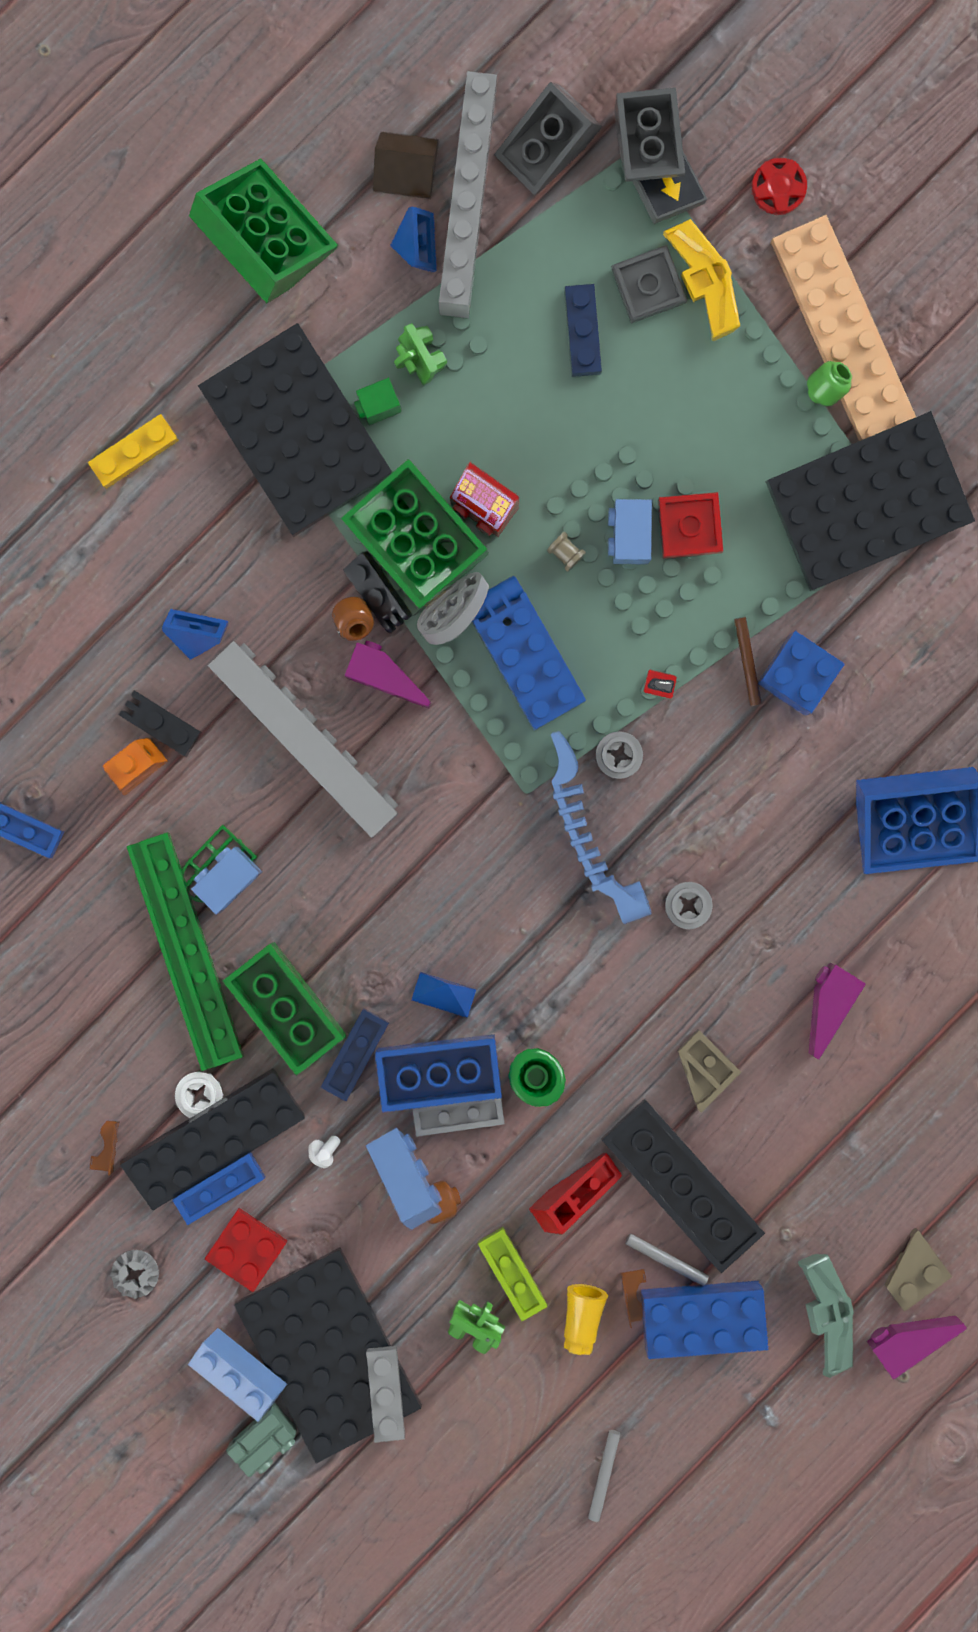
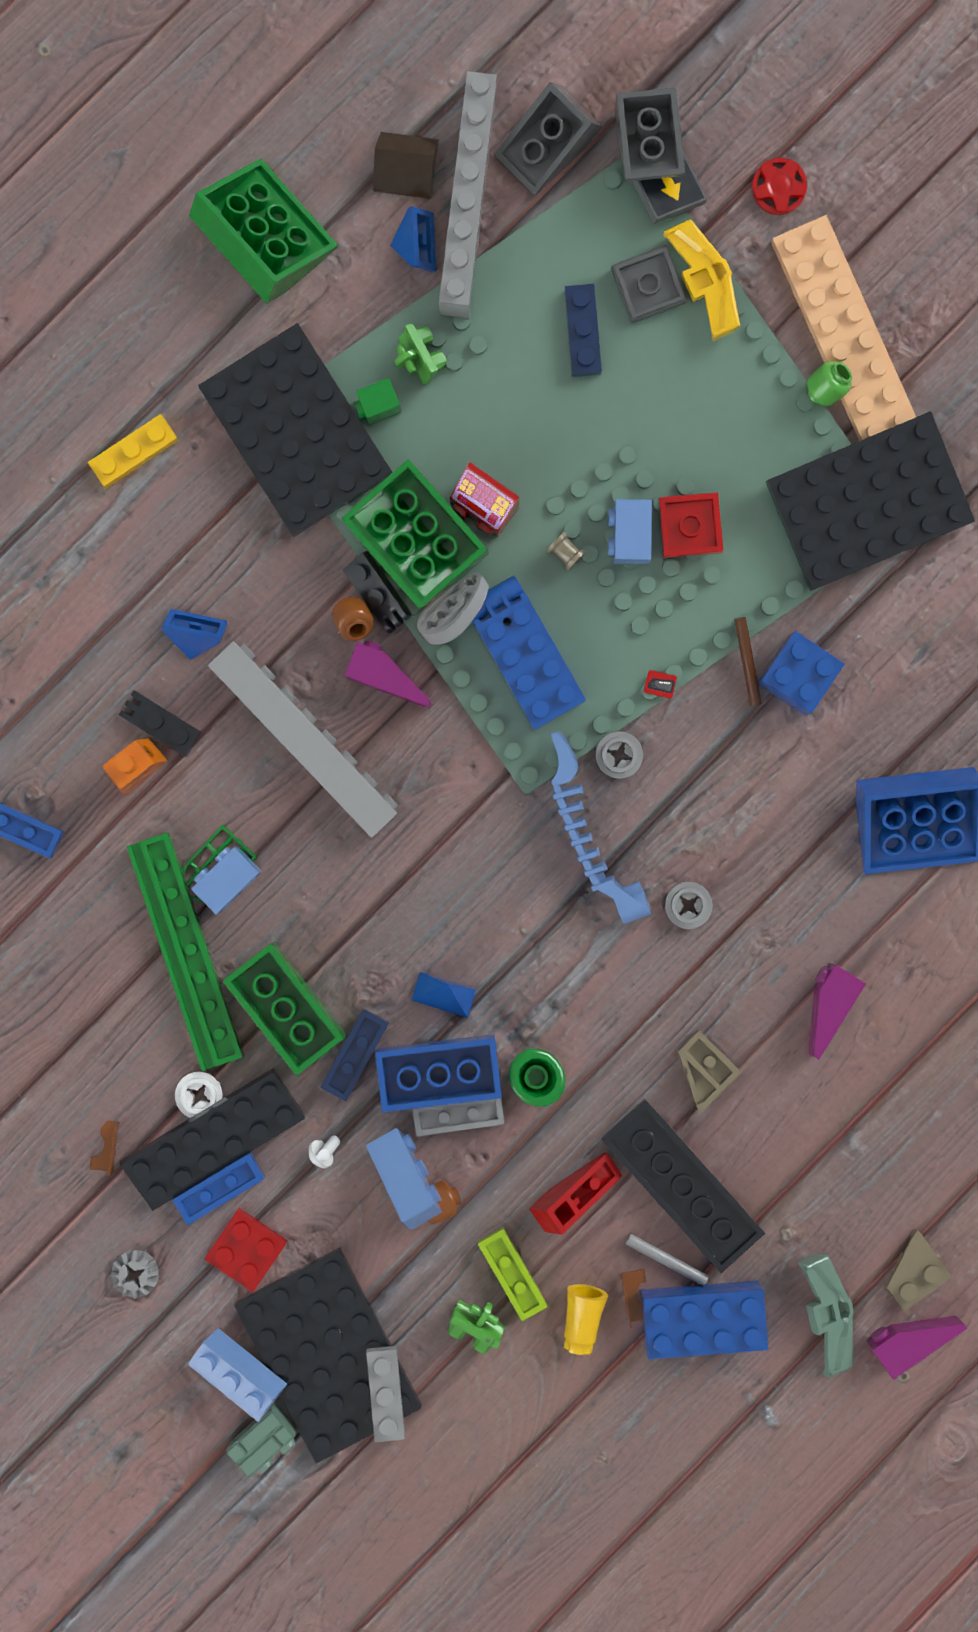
(604, 1475): light grey bar -> none

